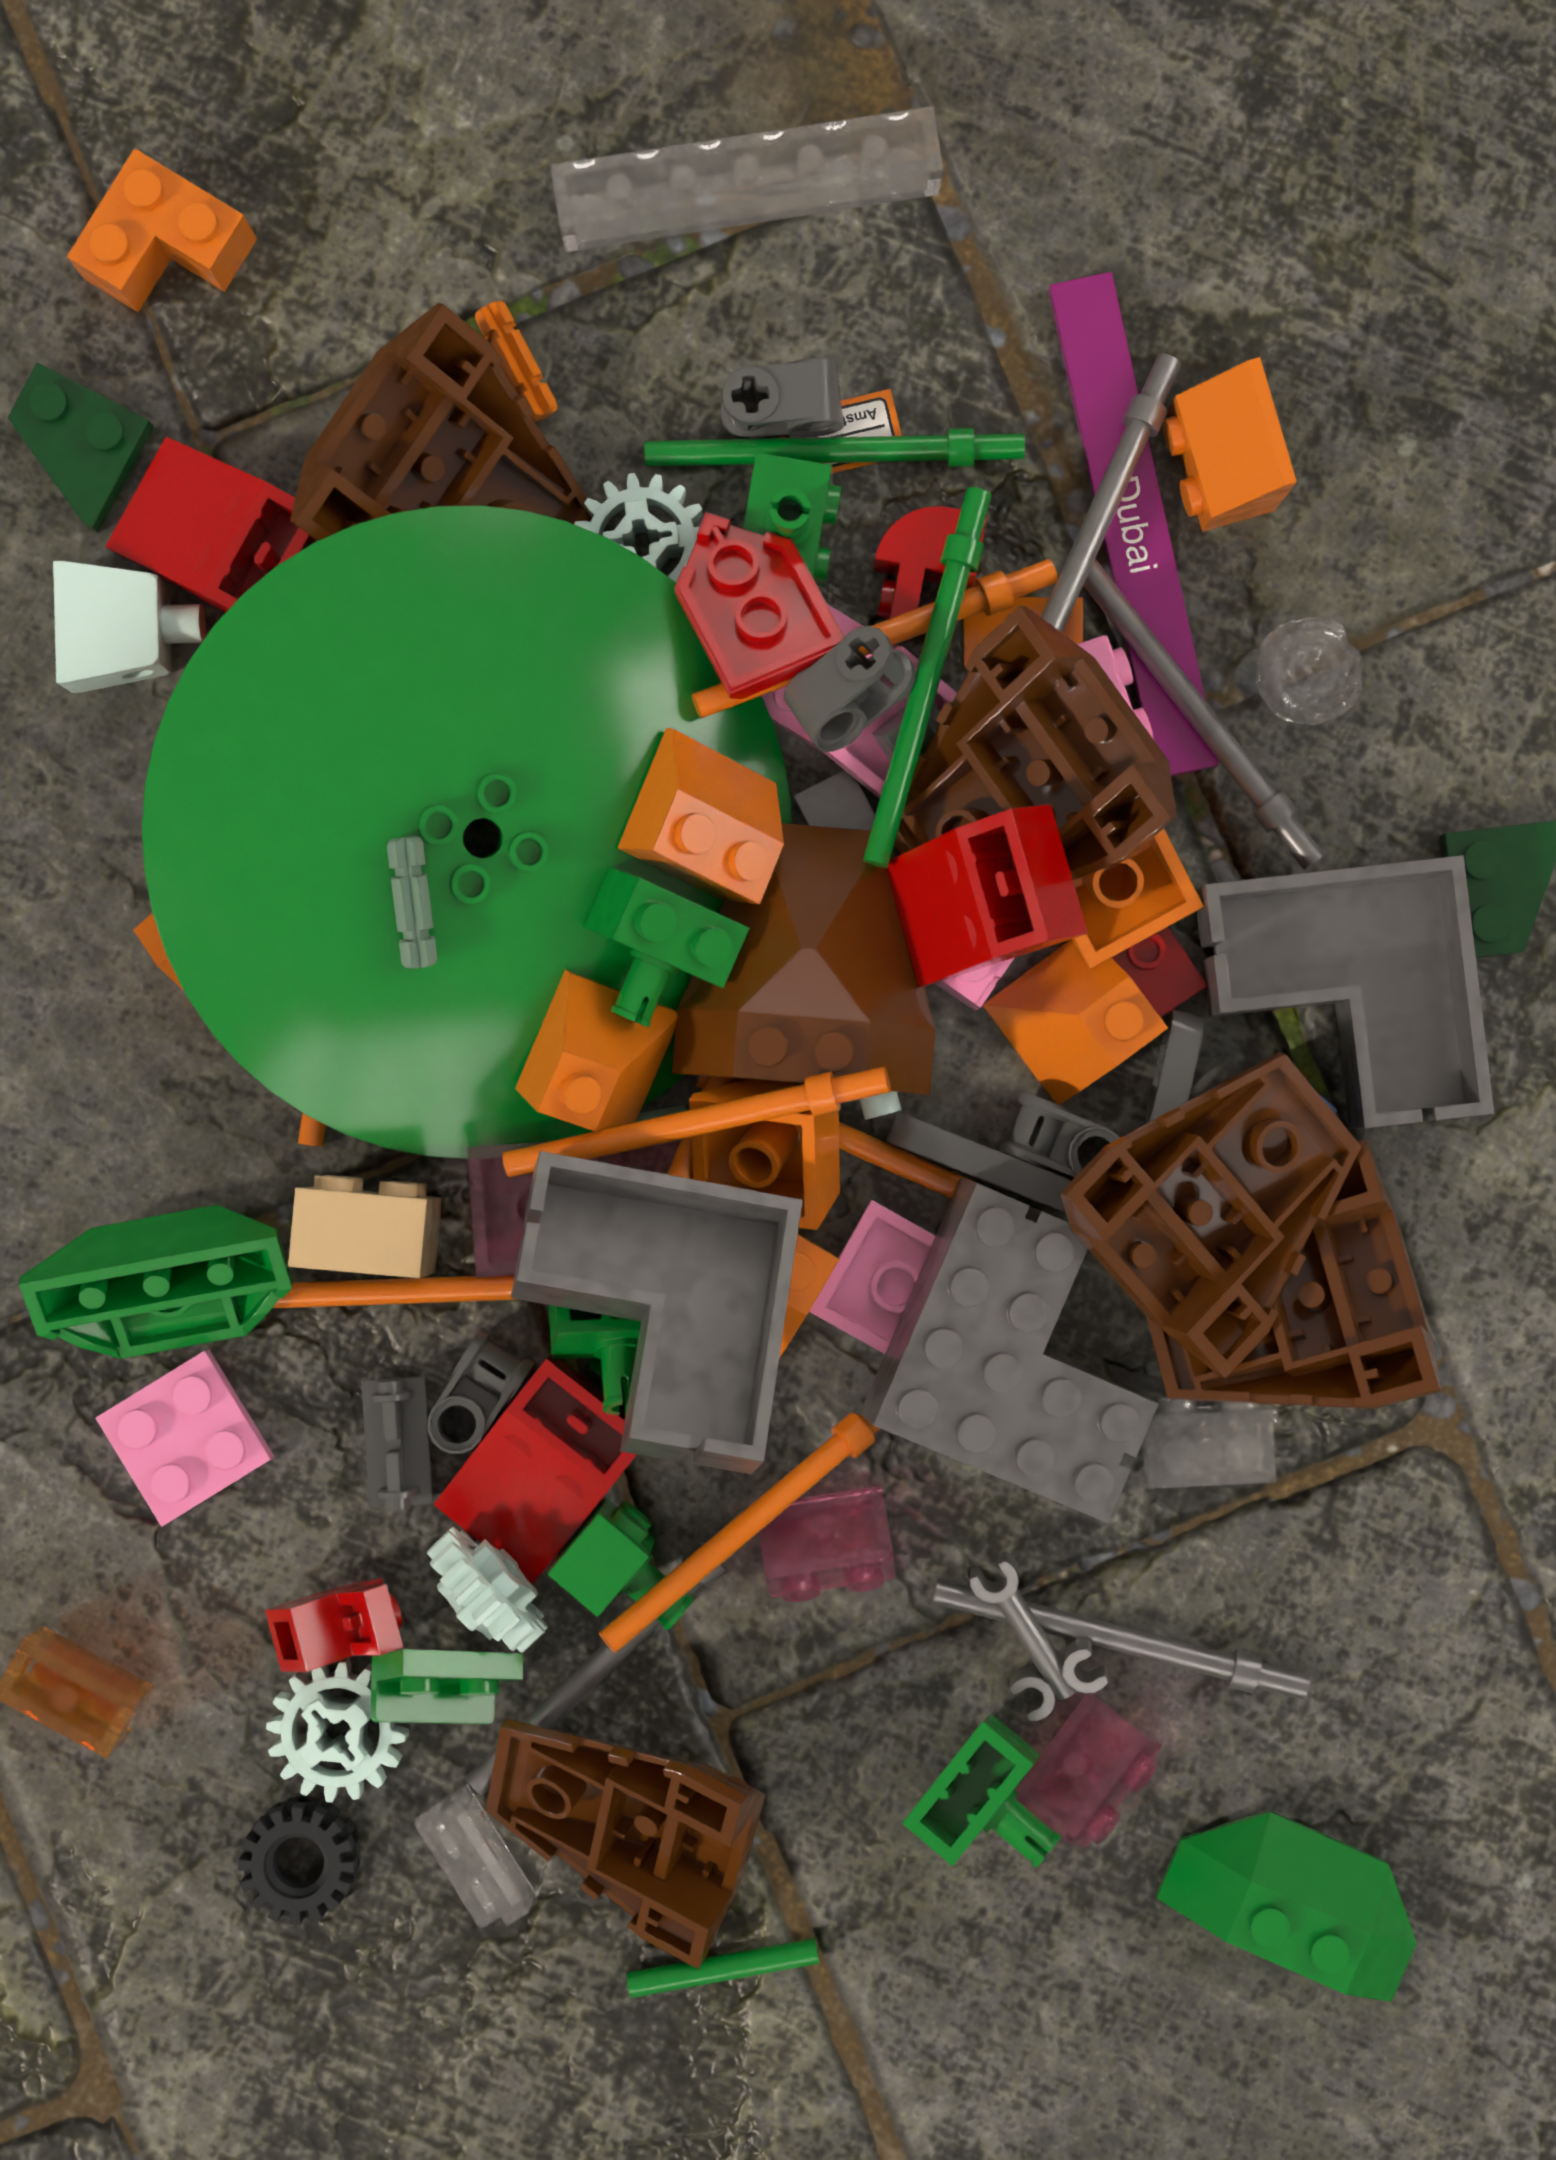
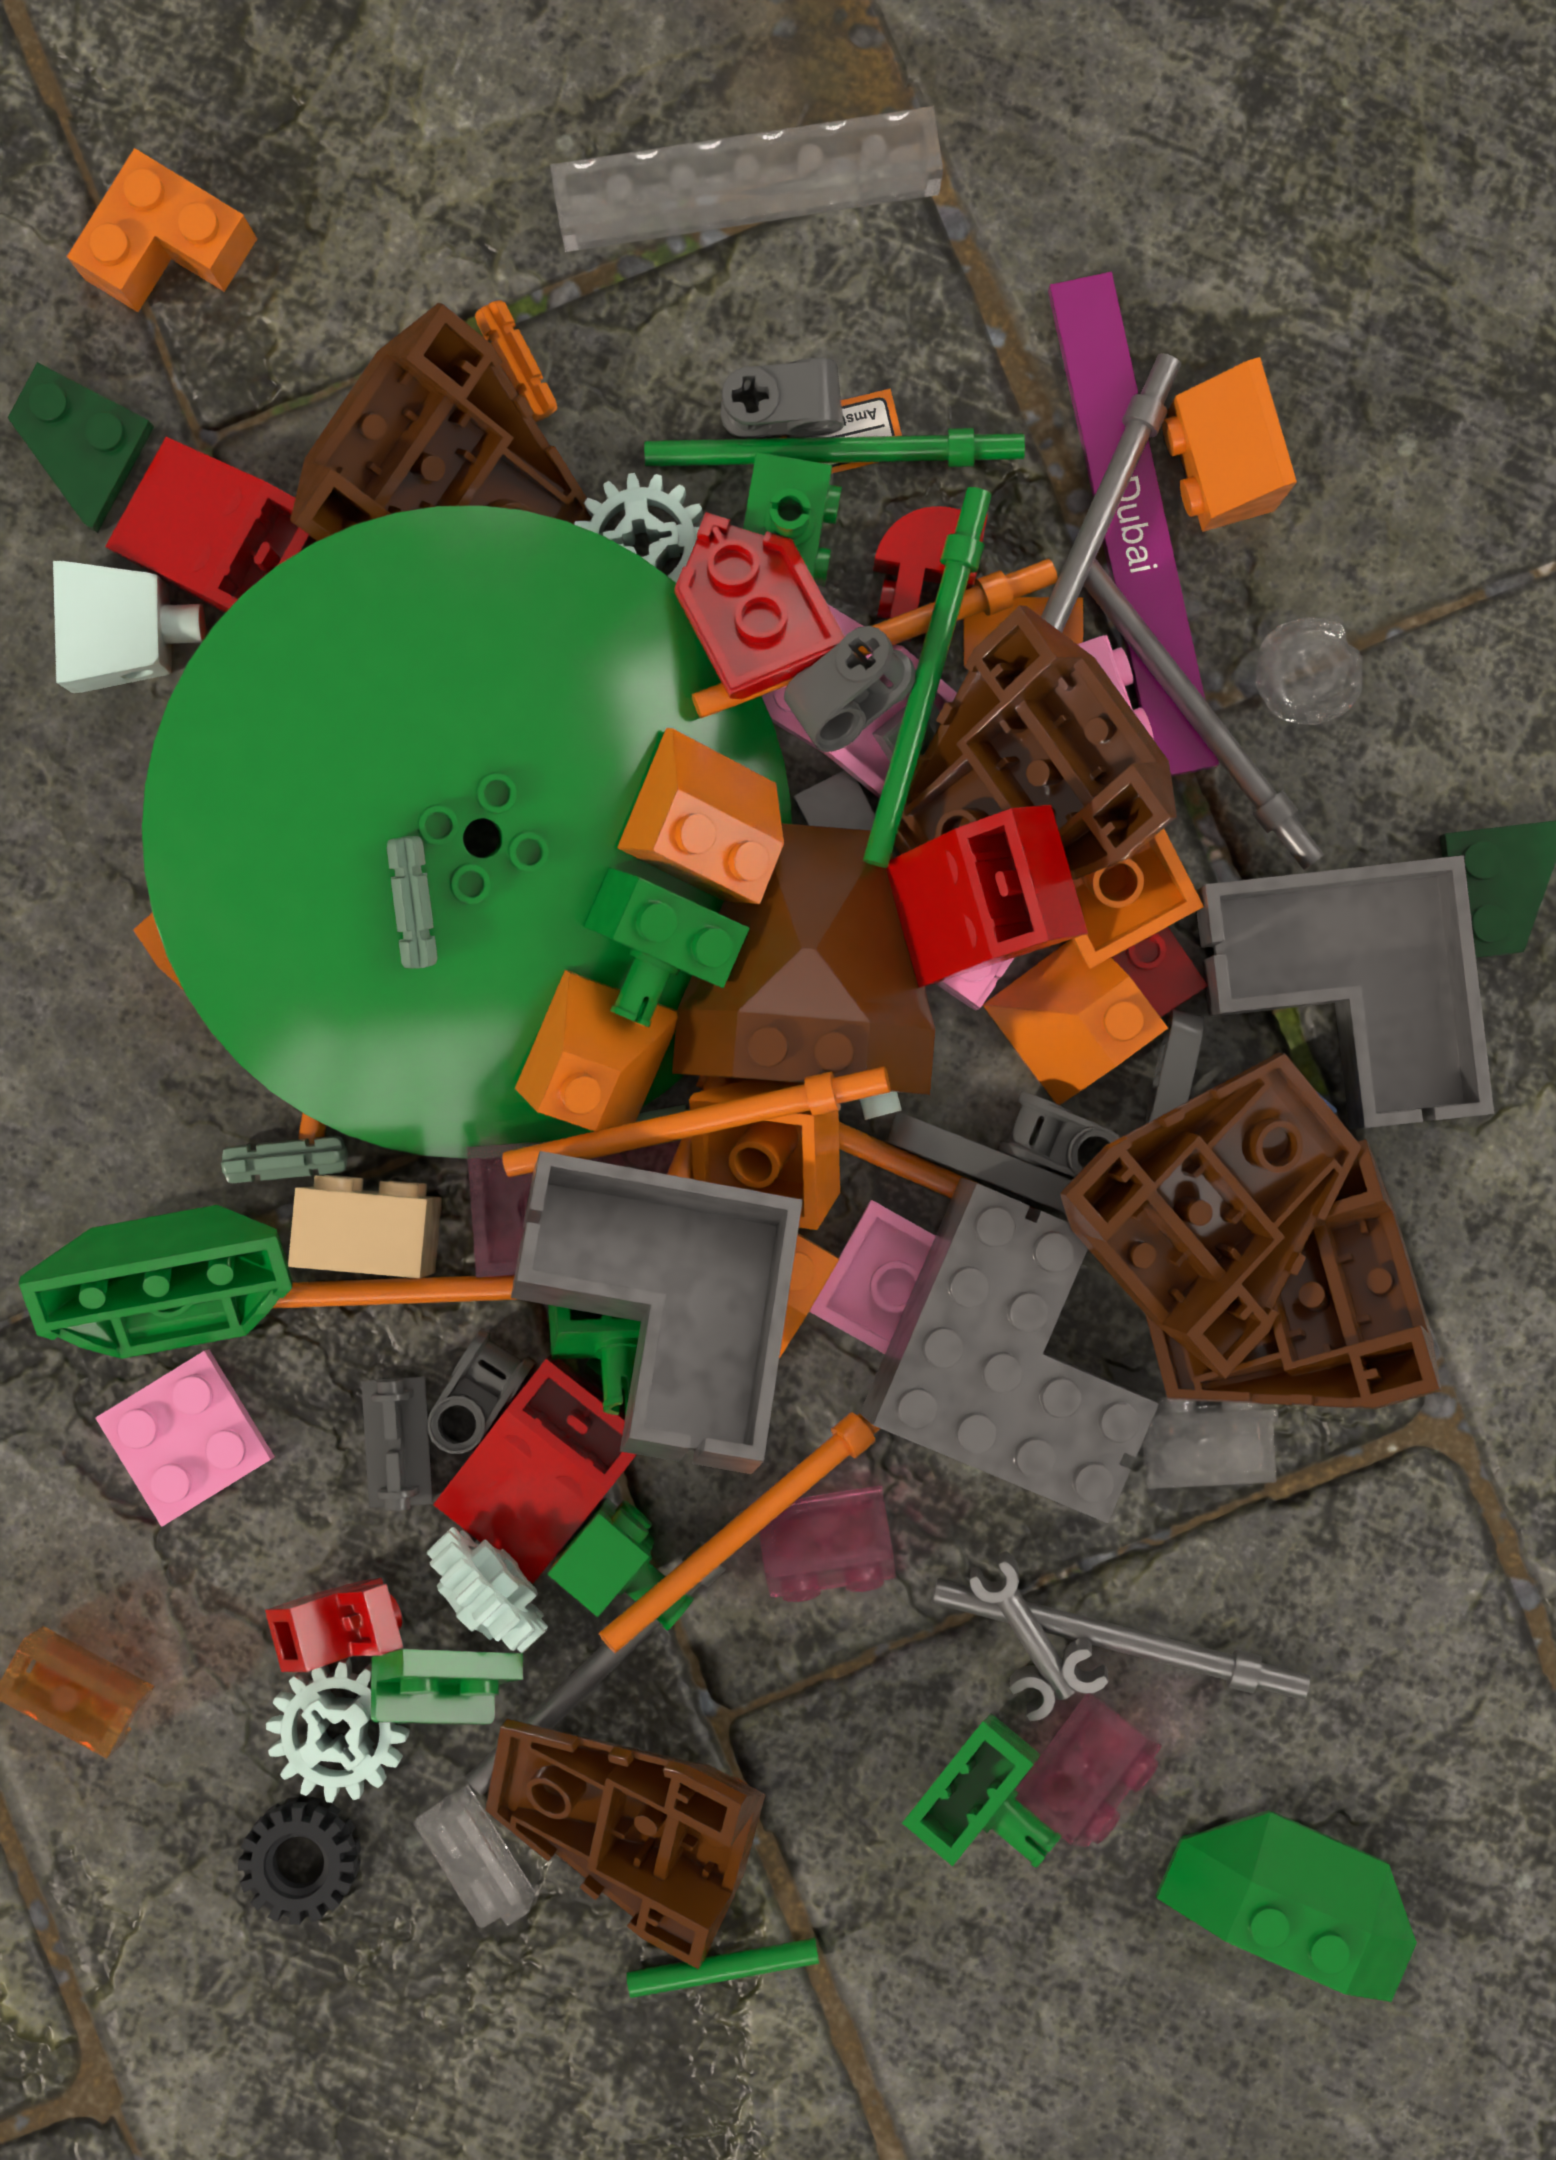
(284, 1159): none -> sand green axle

